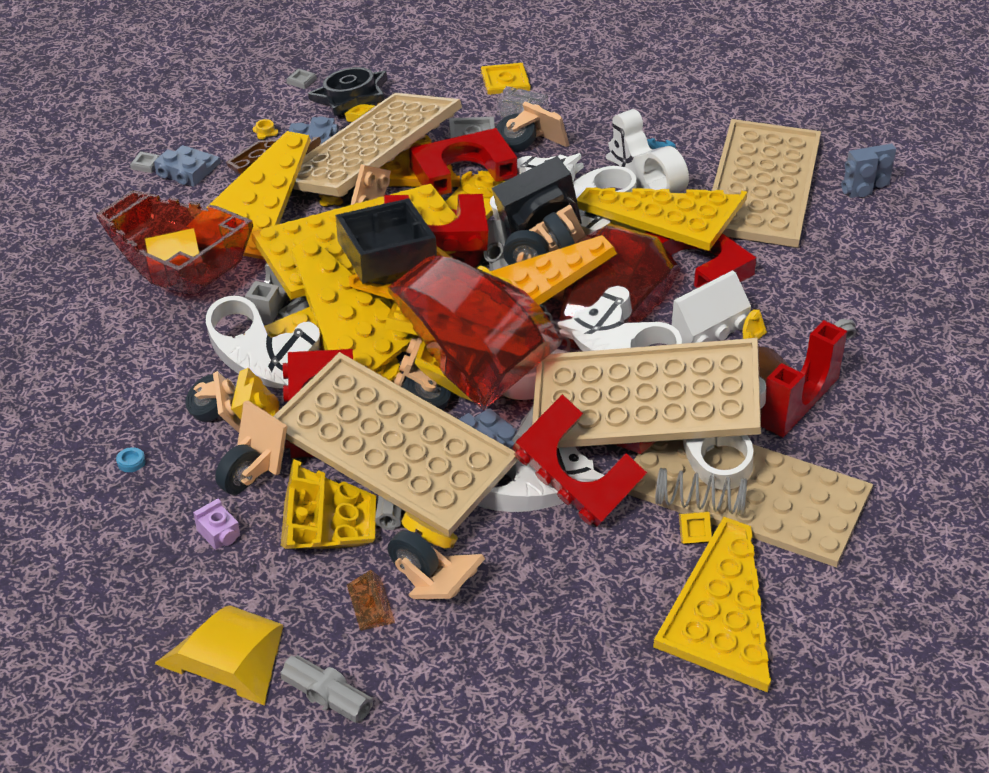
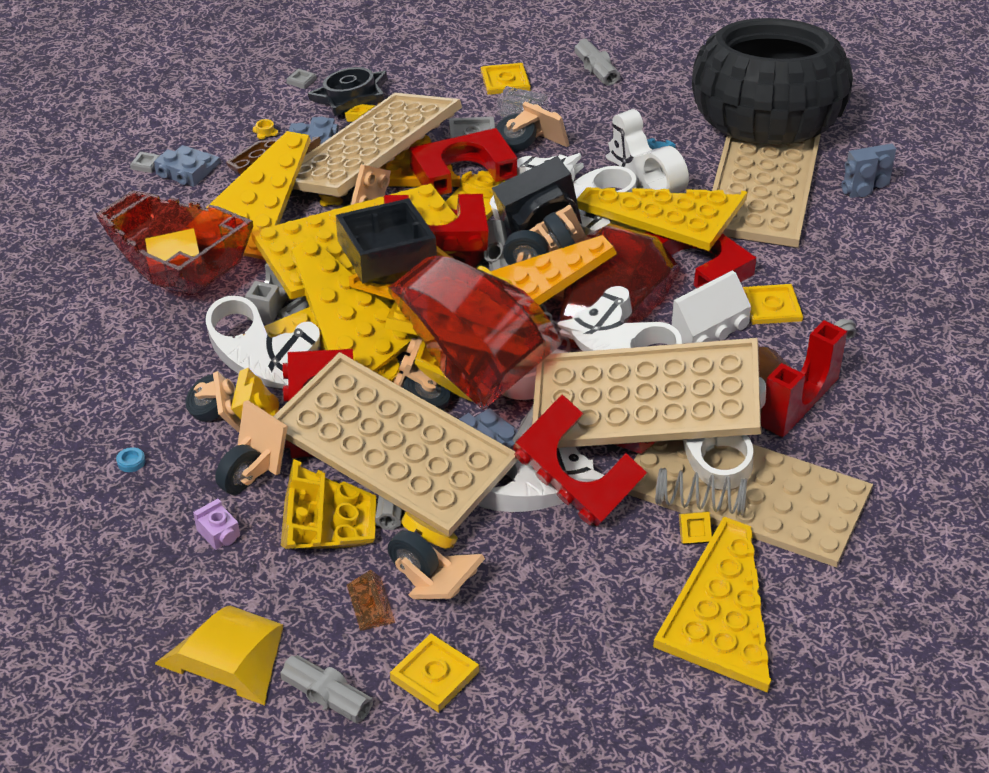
(434, 672): none -> yellow plate
(597, 62): none -> light grey piece
(754, 325): yellow tile -> none
(772, 80): none -> black tyre
(773, 304): none -> yellow tile

